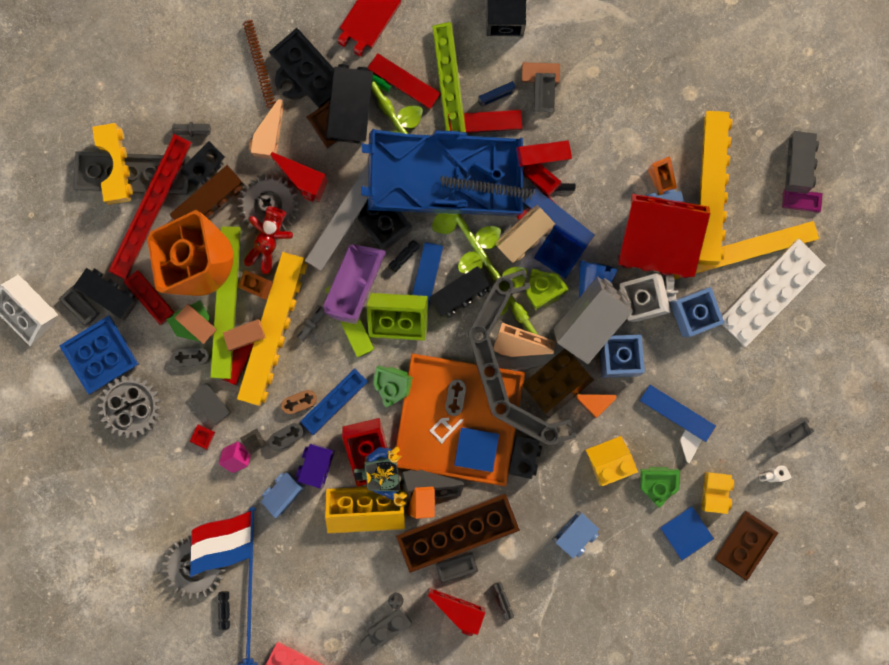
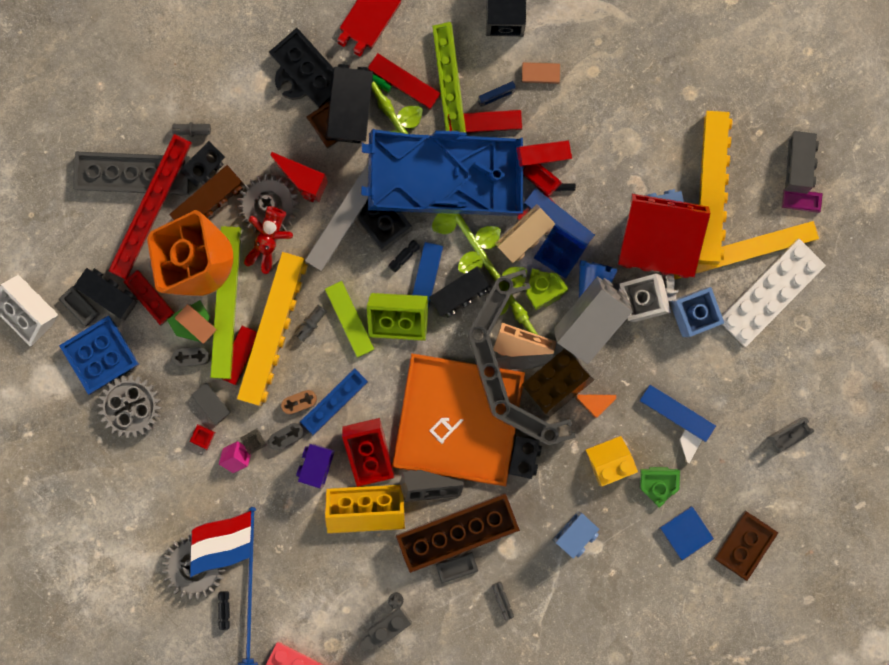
(116, 186): yellow arch -> none
(244, 335): nougat tile -> none
(255, 284): dark orange plate -> none
(259, 64): dark orange piece -> none
(267, 134): light nougat slope -> none
(282, 494): medium blue slope -> none
(353, 283): medium lavender container -> none
(382, 474): torso -> none
(392, 384): bright green plate -> none
(422, 503): orange slope -> none
(460, 399): dark grey beam -> none
(462, 613): red slope -> none
(476, 184): dark grey piece -> none
(476, 449): blue tile -> none
(544, 92): dark grey hinge -> none
(622, 357): medium blue brick -> none
(663, 175): orange slope -> none
(716, 493): yellow brick -> none
(772, 474): white piece -> none

